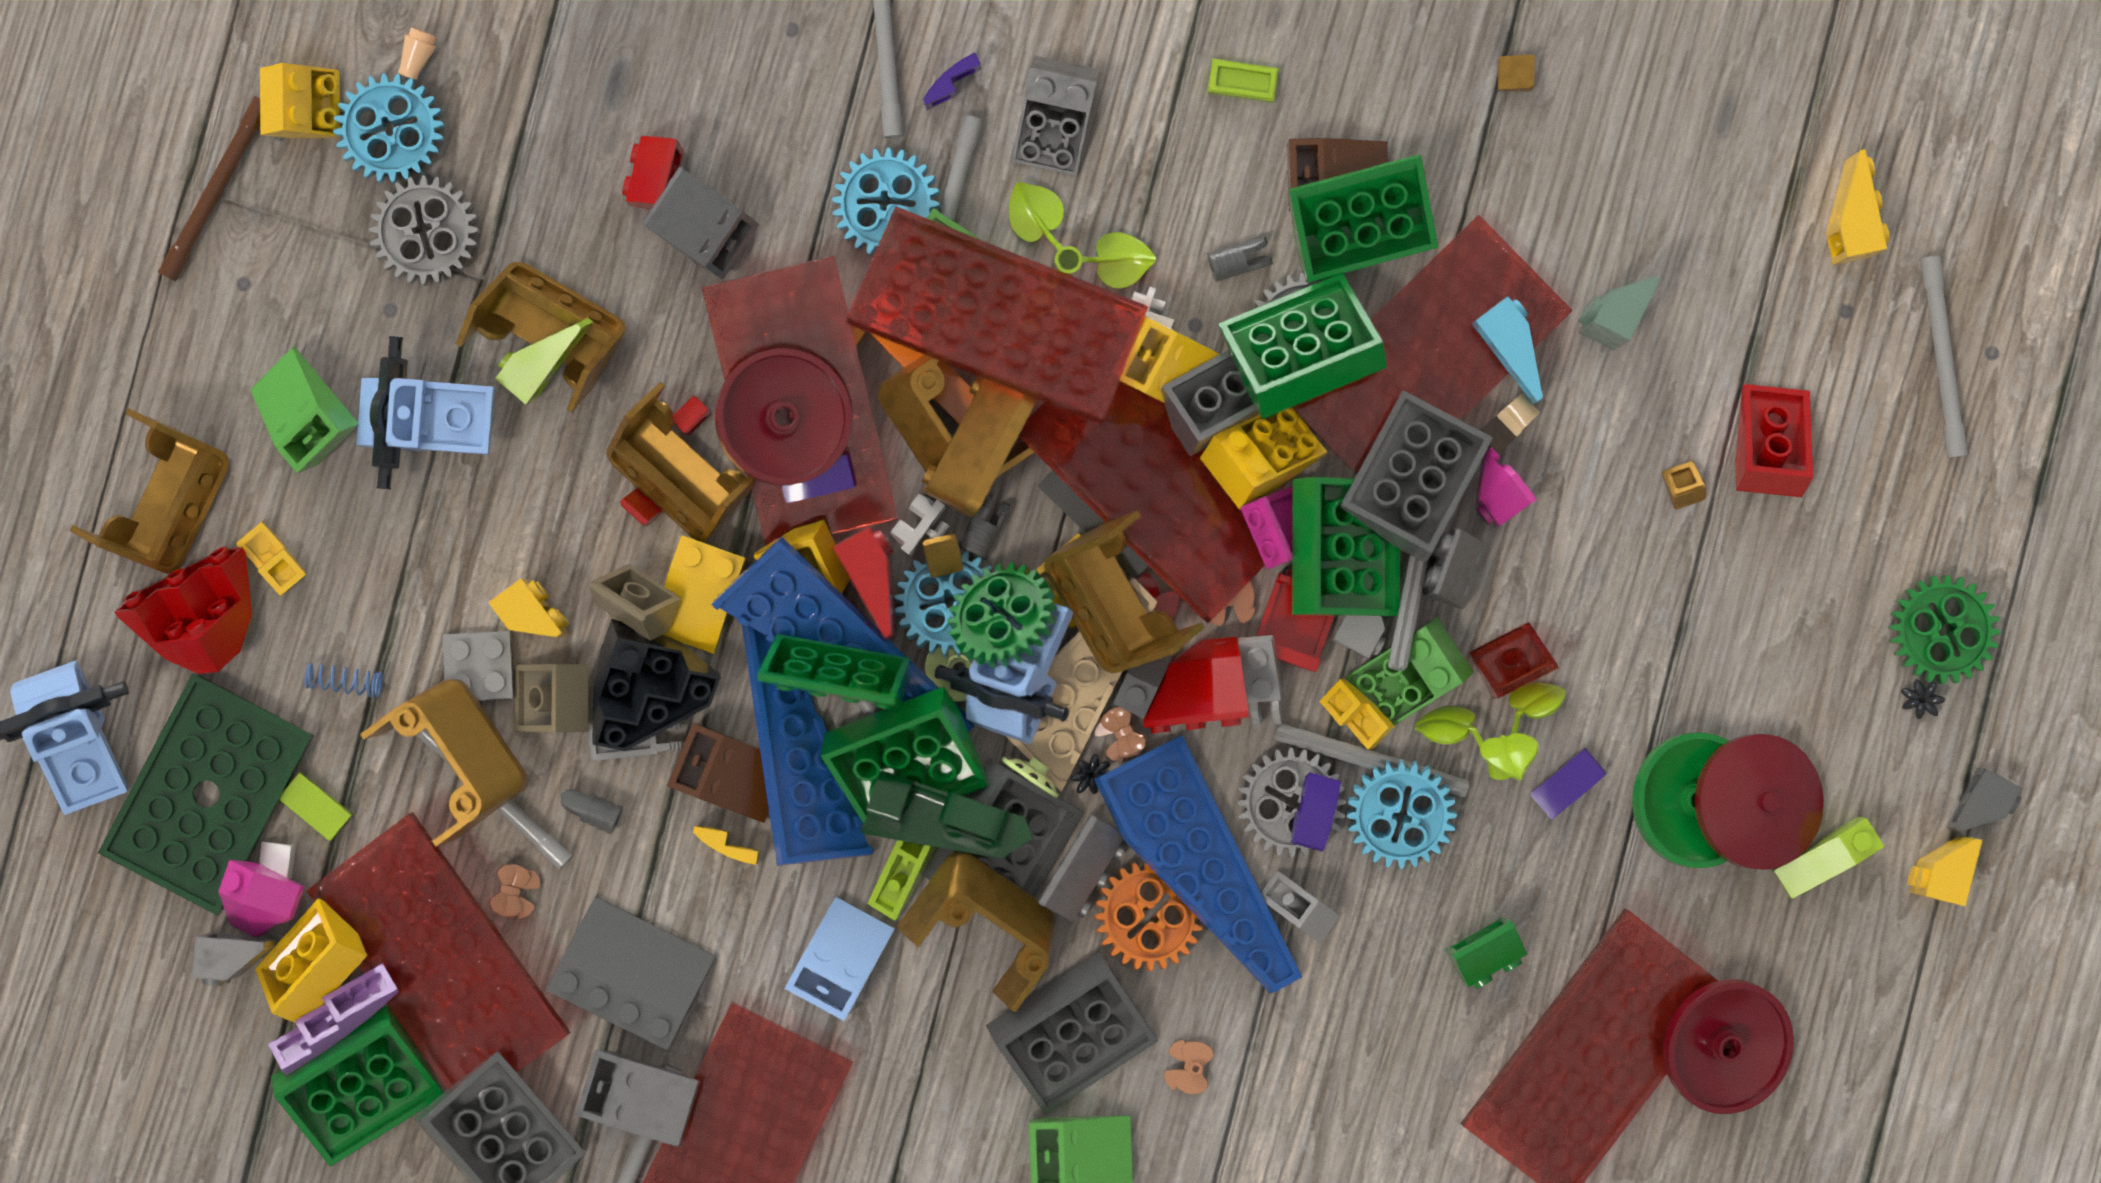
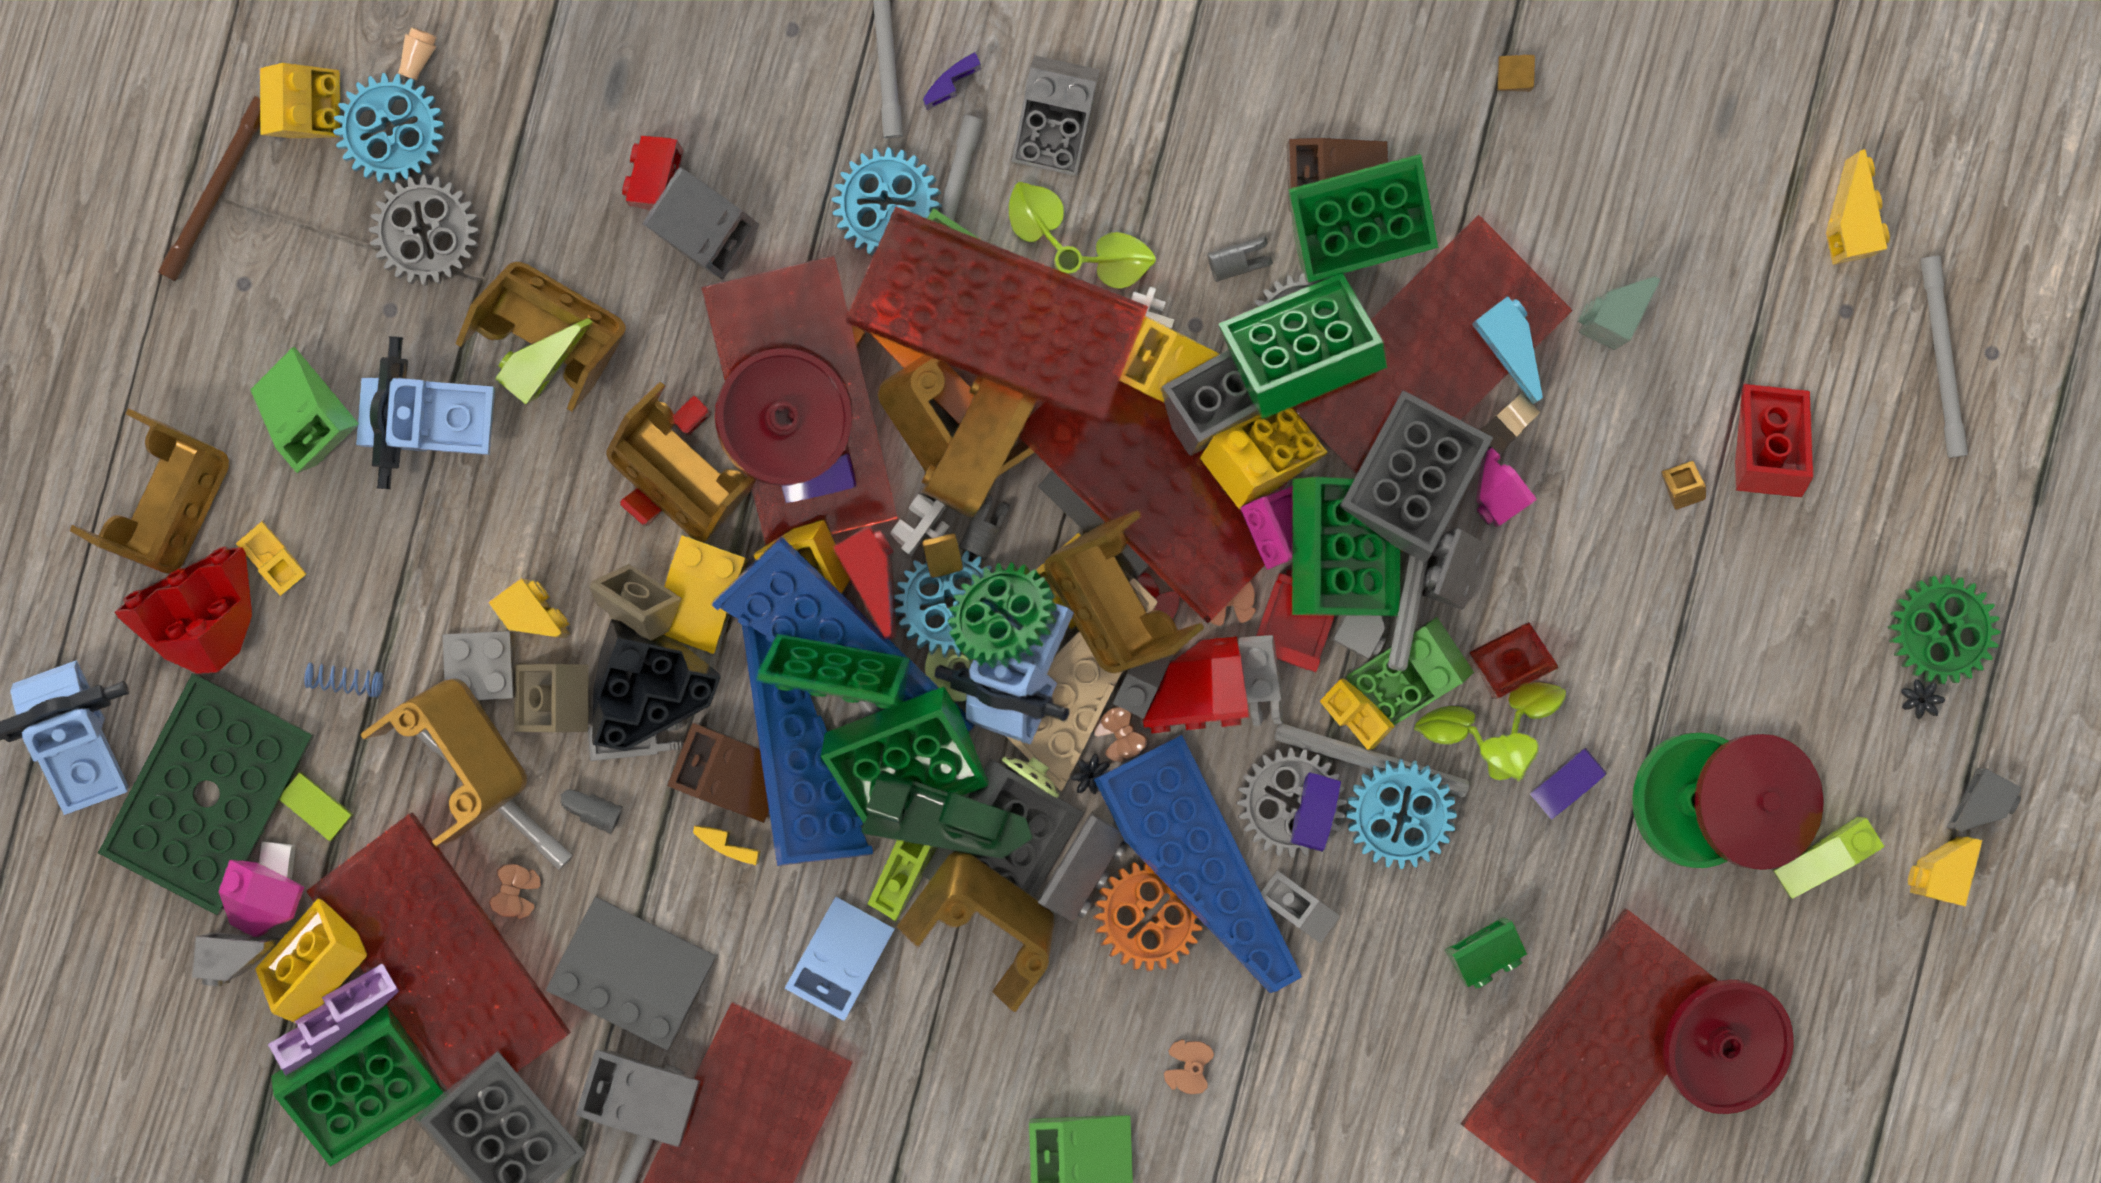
(1071, 1033): dark grey slope -> none
(1243, 80): lime tile -> none

